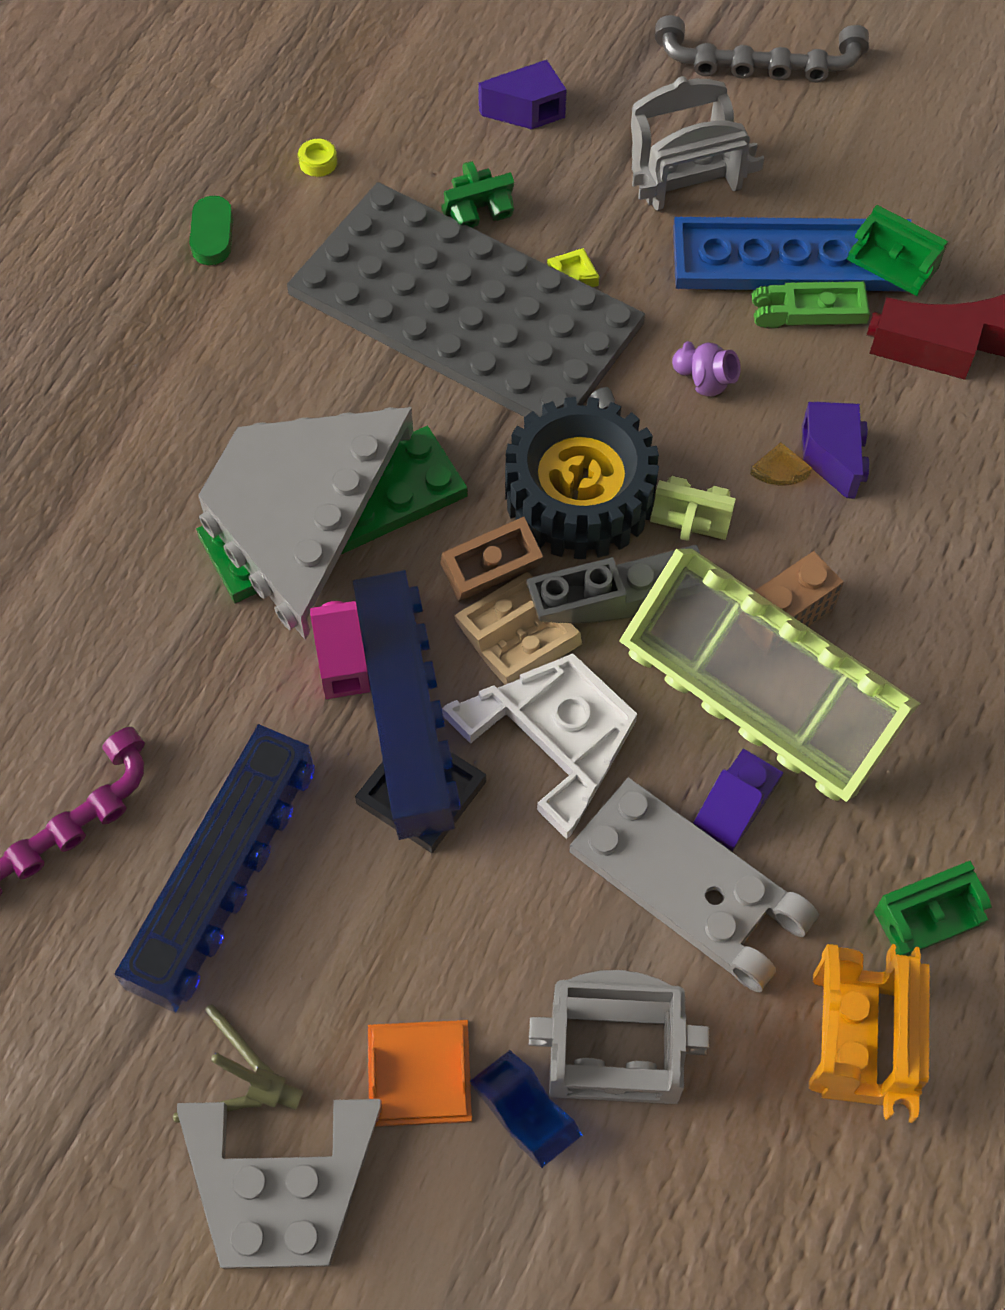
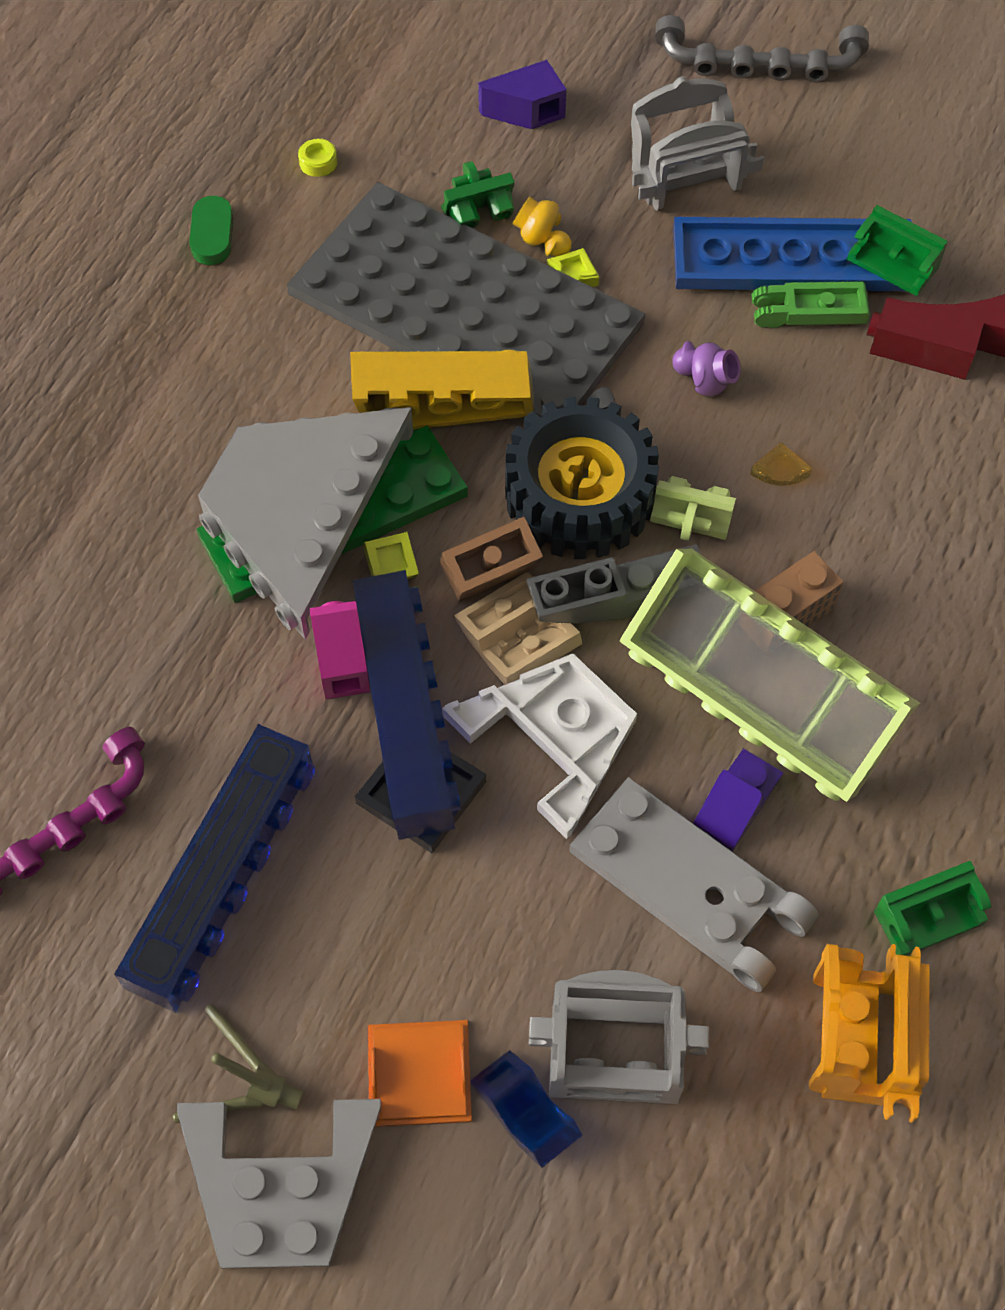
(391, 555): none -> neon yellow plate
(444, 385): none -> yellow wedge
(536, 226): none -> yellow animal
(834, 444): dark purple slope -> none

